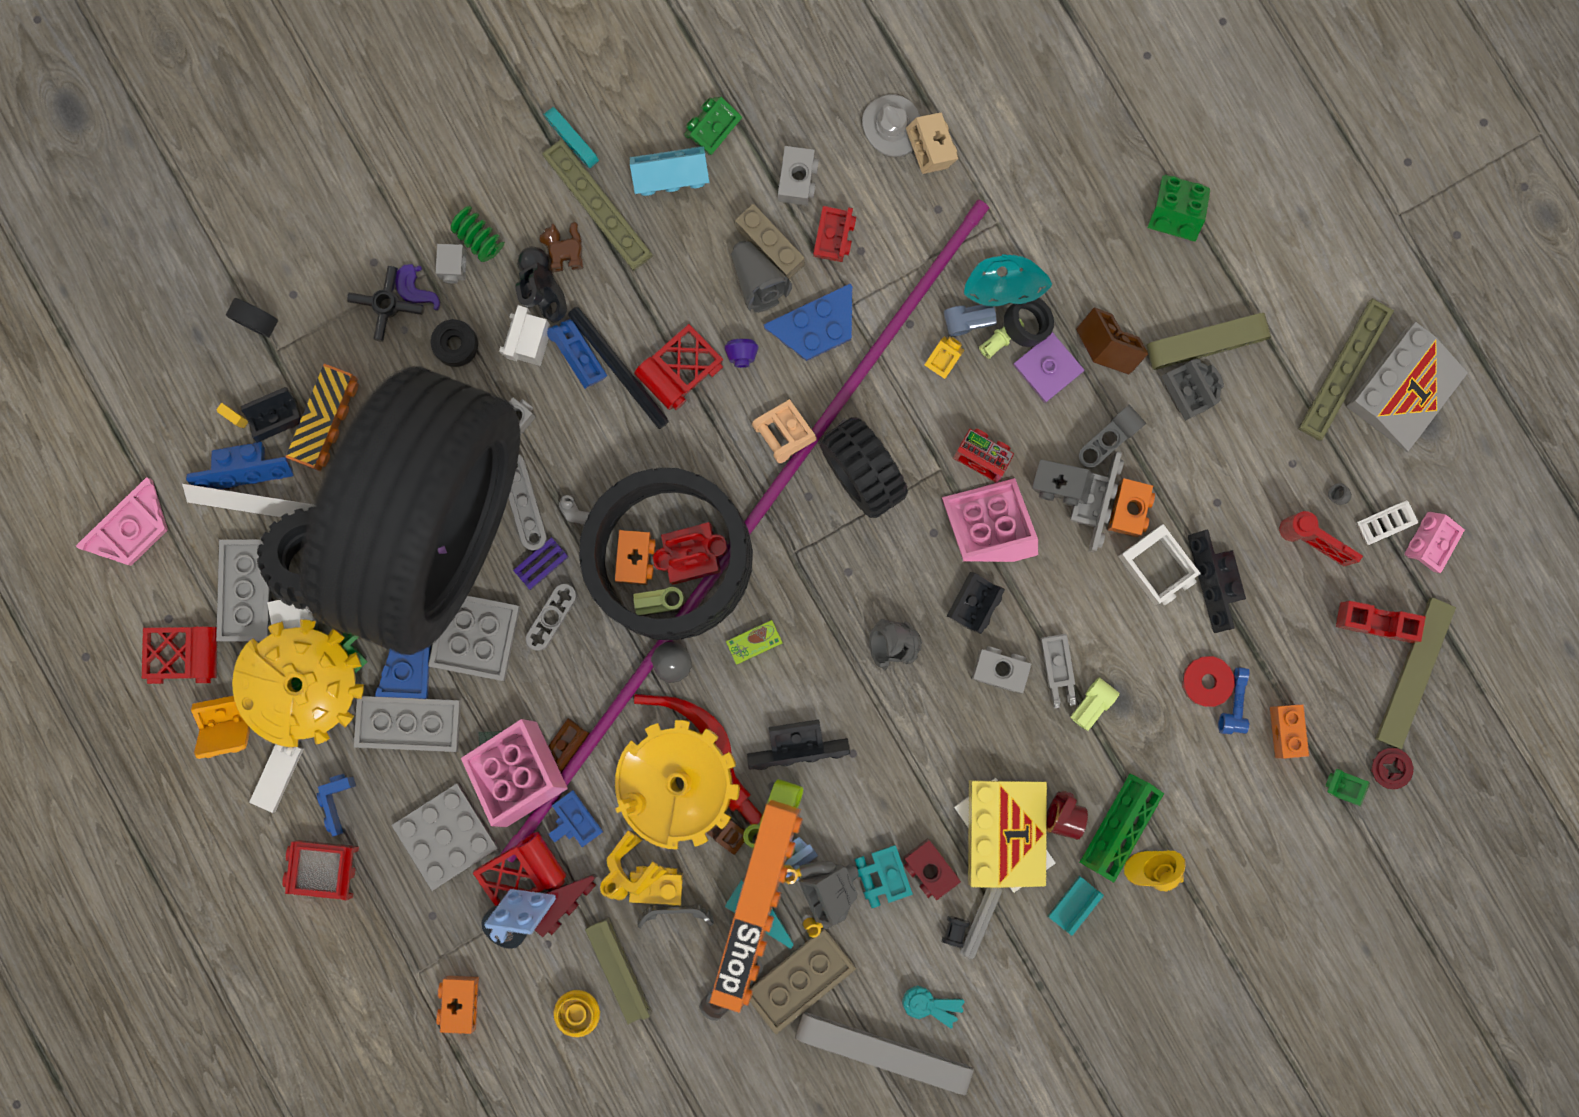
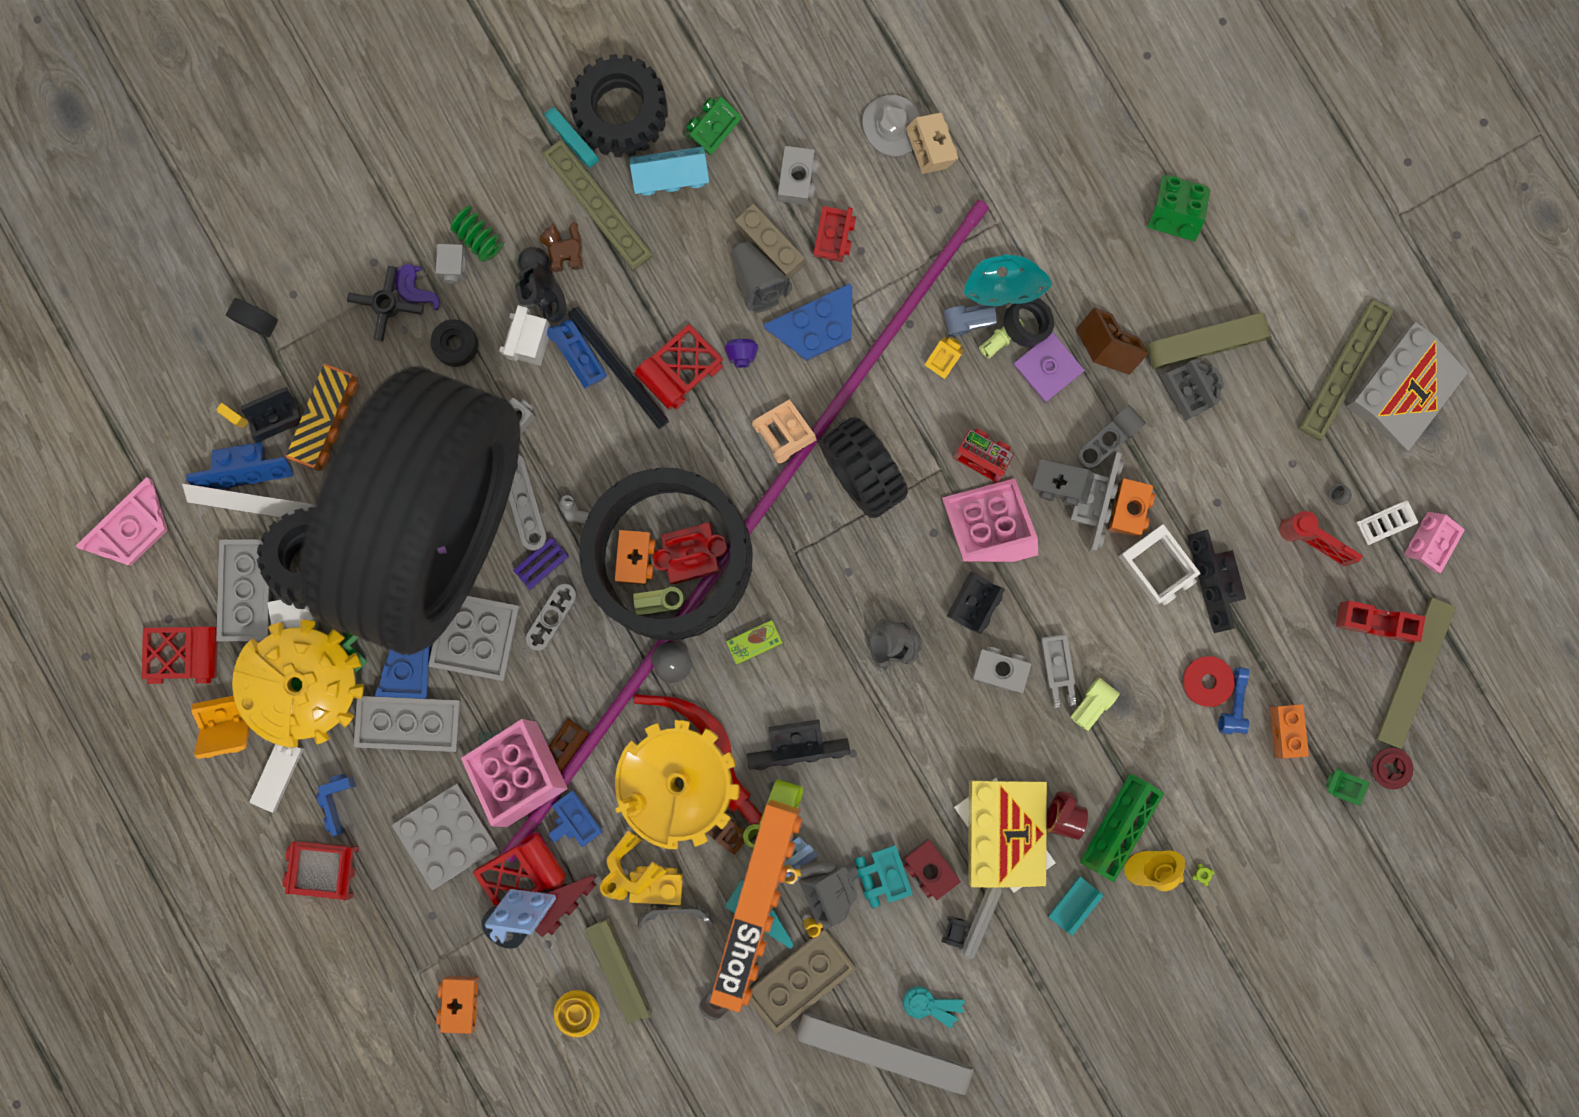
(608, 76): none -> black tyre
(1203, 874): none -> lime piece

